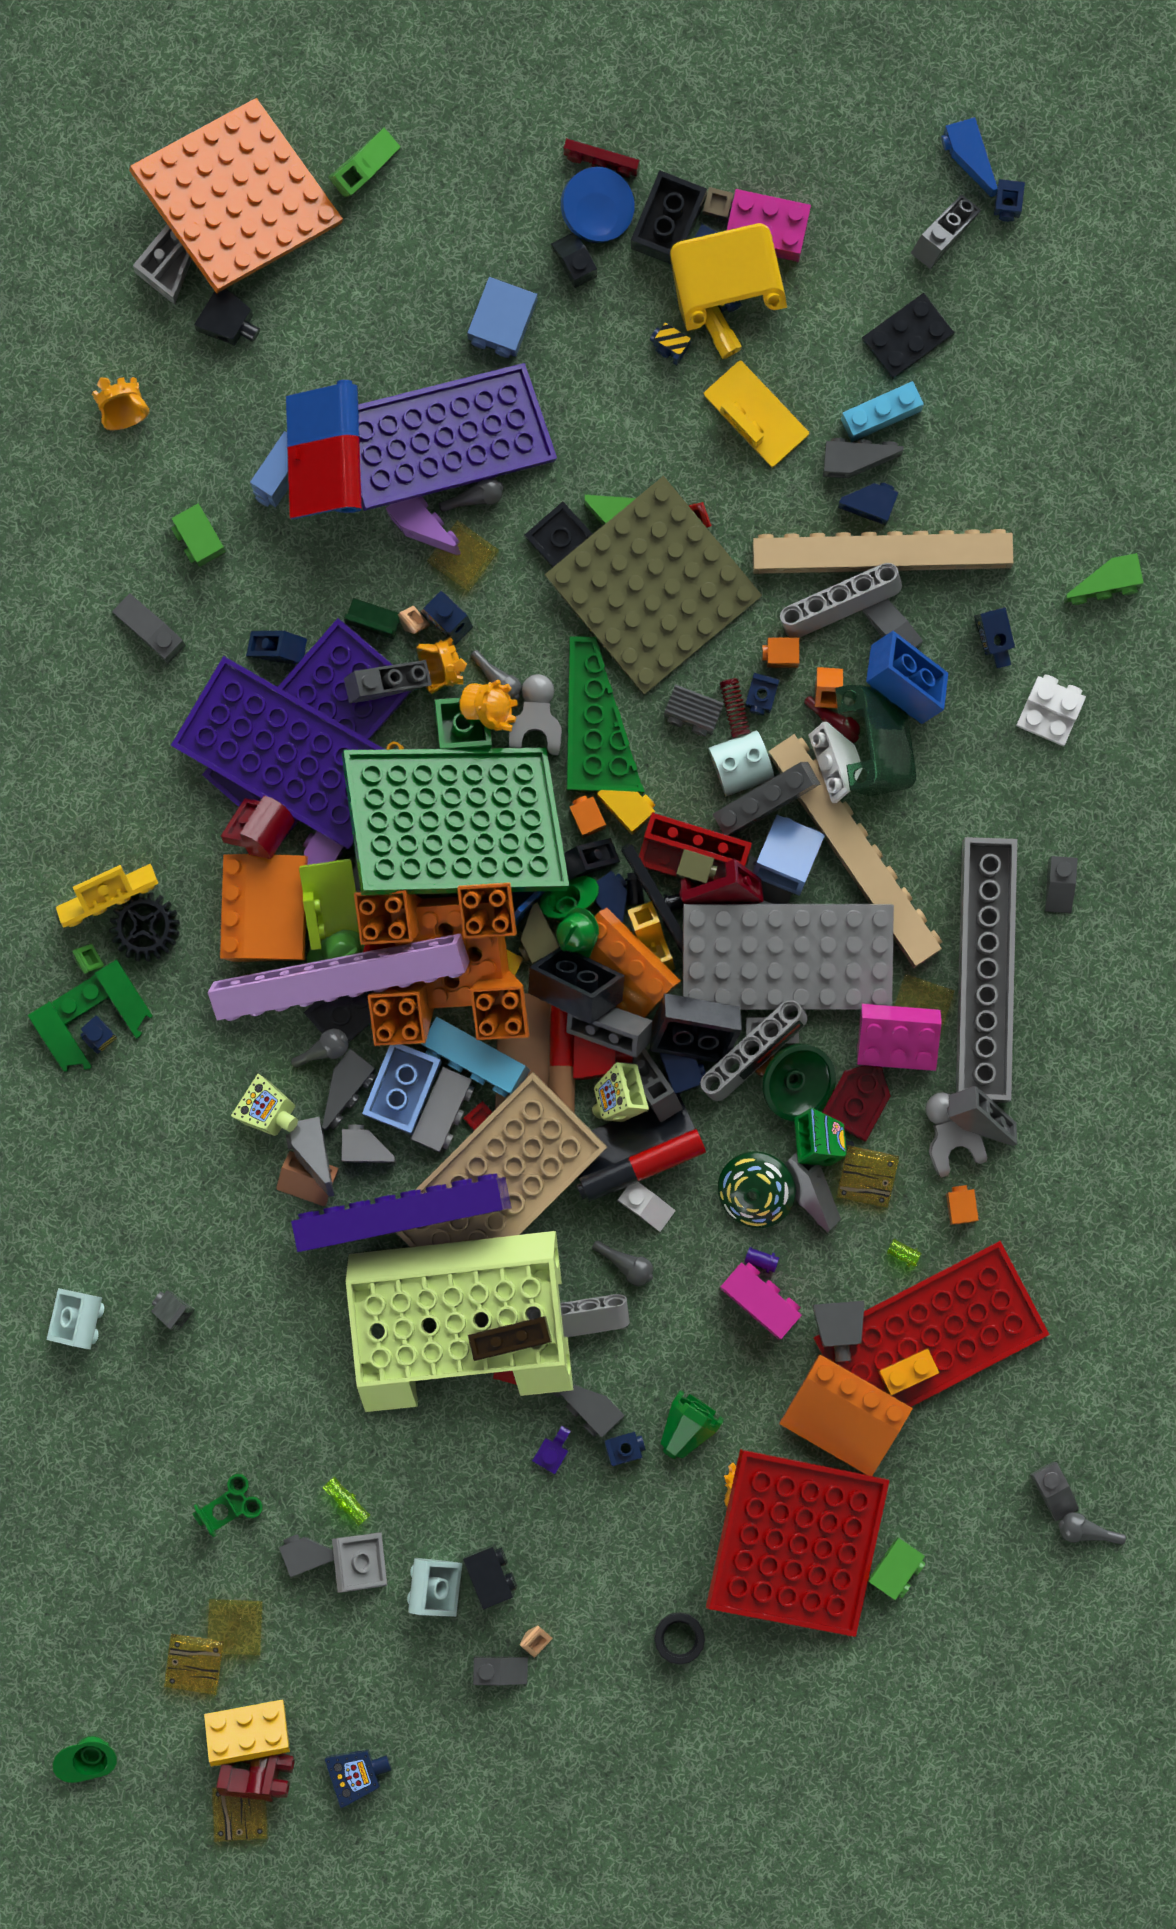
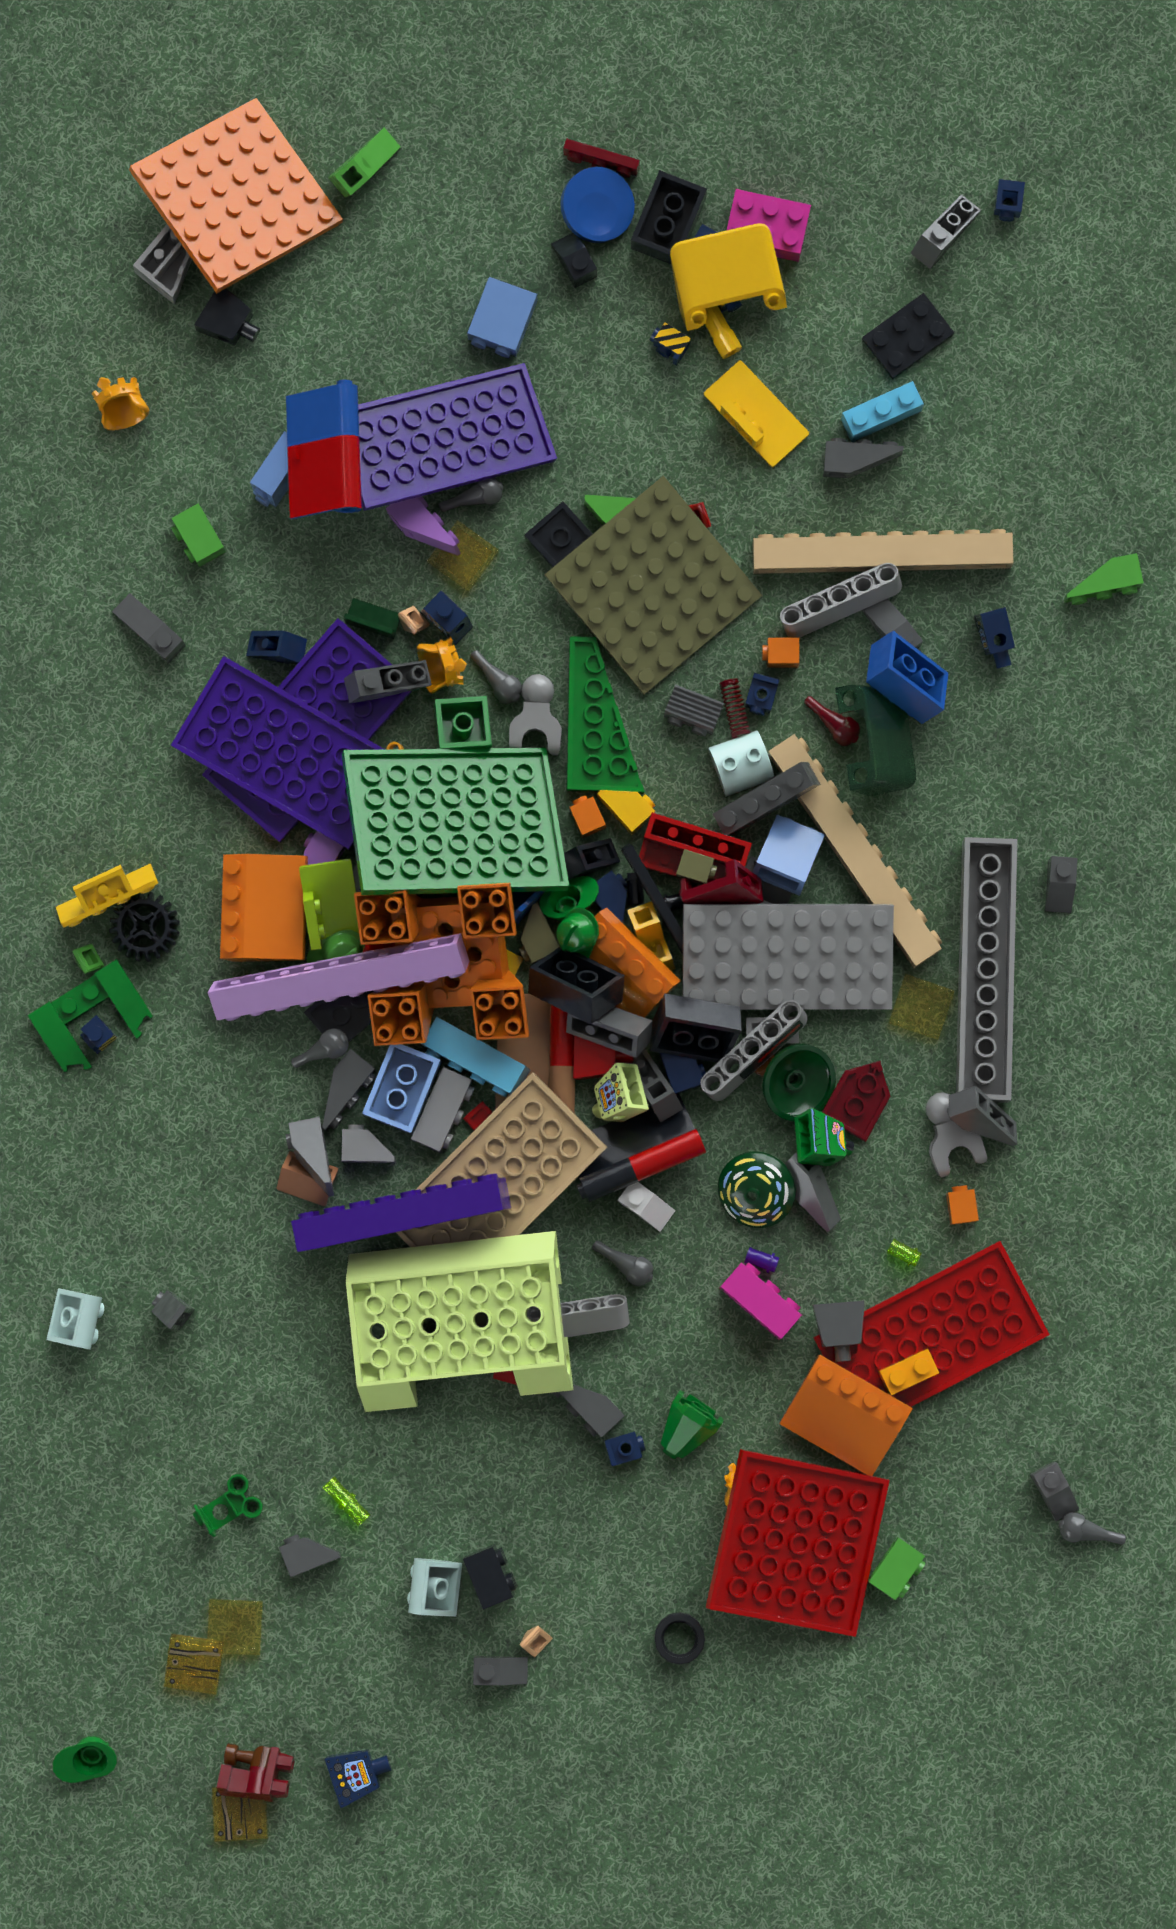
(246, 1733): yellow plate -> none
(259, 826): dark red brick -> none
(265, 1108): yellowish green torso -> none
(359, 1562): light grey tile -> none
(488, 704): light orange hair -> none
(509, 1338): dark brown tile -> none
(551, 1452): dark purple plate -> none
(718, 203): dark tan plate -> none
(826, 681): orange brick -> none
(833, 754): white slope -> none
(867, 1176): clear yellow tile -> none
(871, 502): dark blue slope -> none
(899, 1037): dark pink brick -> none
(968, 150): blue slope -> none
(1051, 709): white plate -> none

